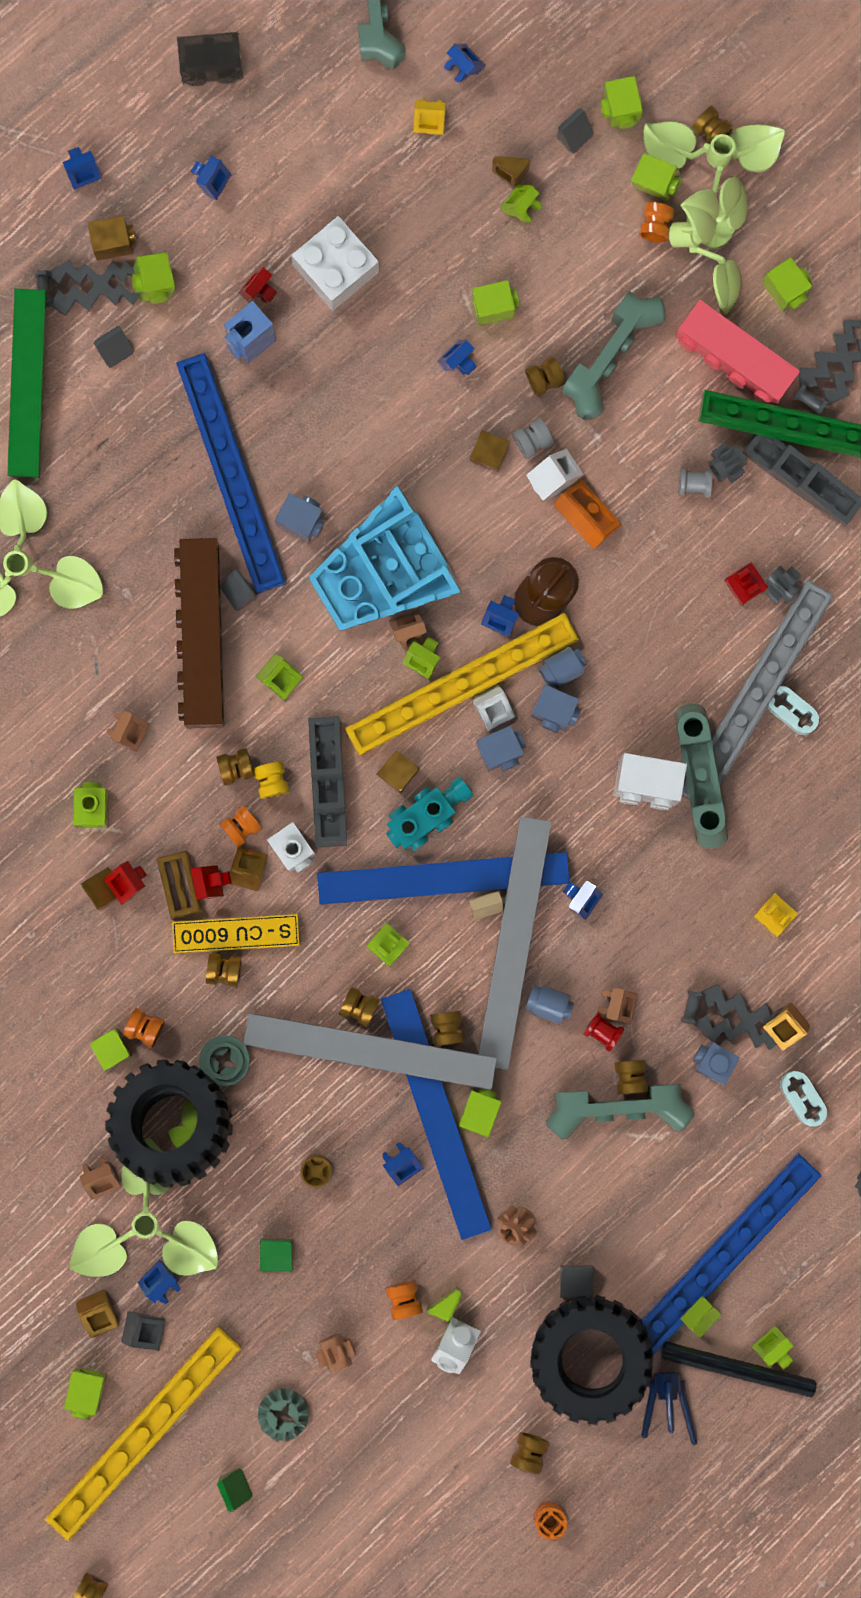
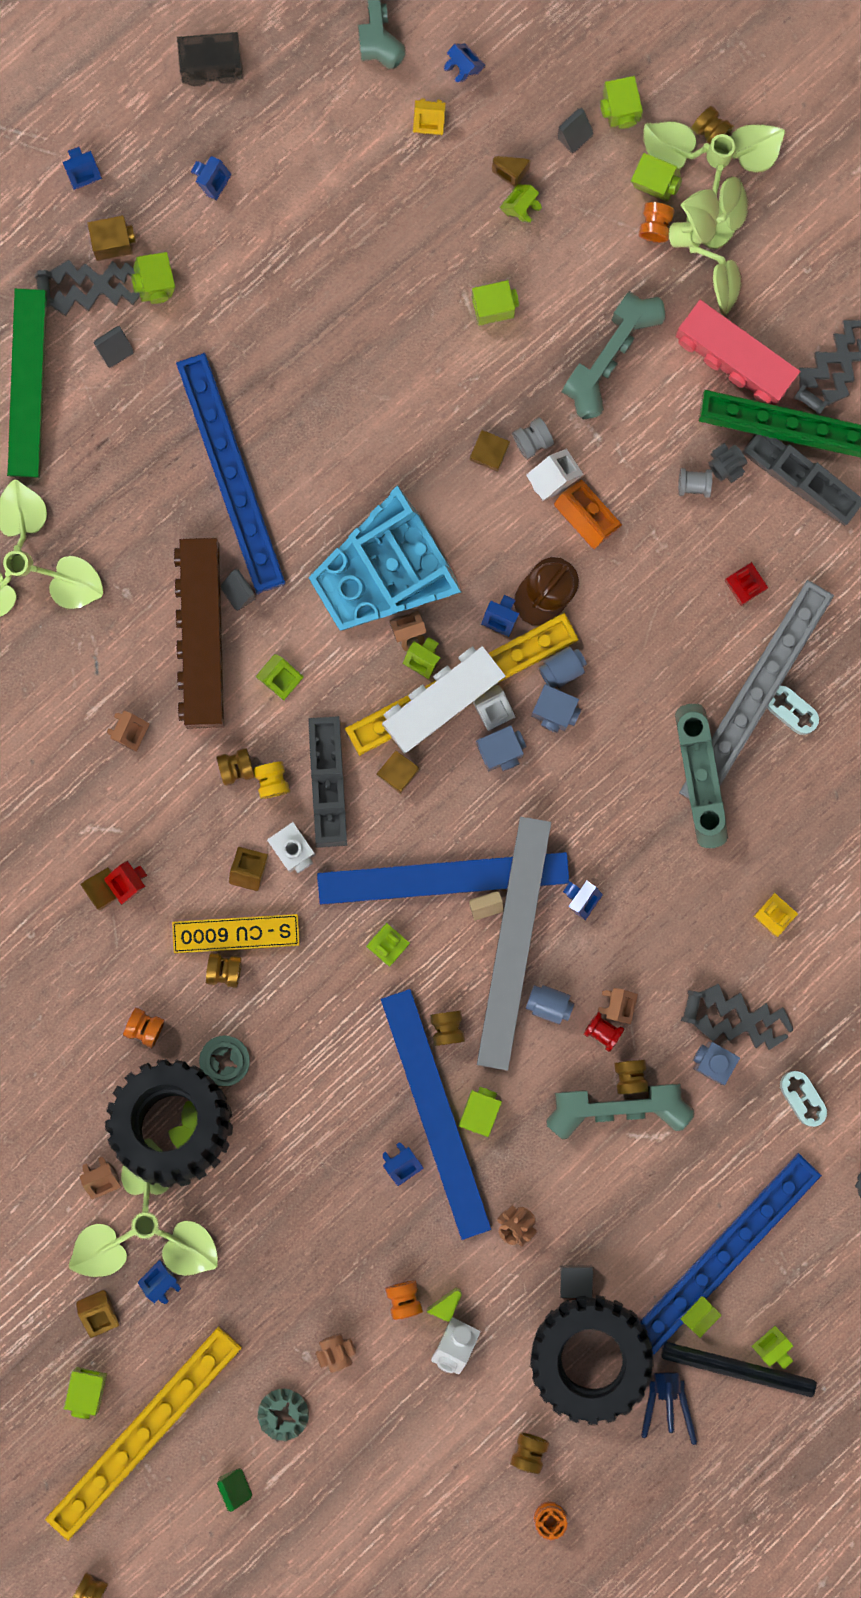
(91, 806): lime brick -> none
(110, 1049): lime slope -> none
(143, 1331): dark grey slope -> none
(167, 889): pearl gold tile -> none
(209, 881): red tile -> none
(246, 821): orange wheel -> none
(249, 333): medium blue brick -> none
(257, 286): red tile -> none
(276, 1254): green slope -> none
(301, 517): sand blue brick -> none
(312, 1172): pearl gold wheel -> none
(335, 263): white brick -> none
(366, 1009): pearl gold wheel -> none
(370, 1051): light grey tile -> none
(422, 819): teal brick -> none
(443, 699): none -> white brick
(458, 358): blue tile -> none
(545, 376): pearl gold wheel -> none
(649, 781): white brick -> none
(783, 584): dark grey gear -> none
(787, 1026): pearl gold slope -> none
(788, 285): lime brick -> none

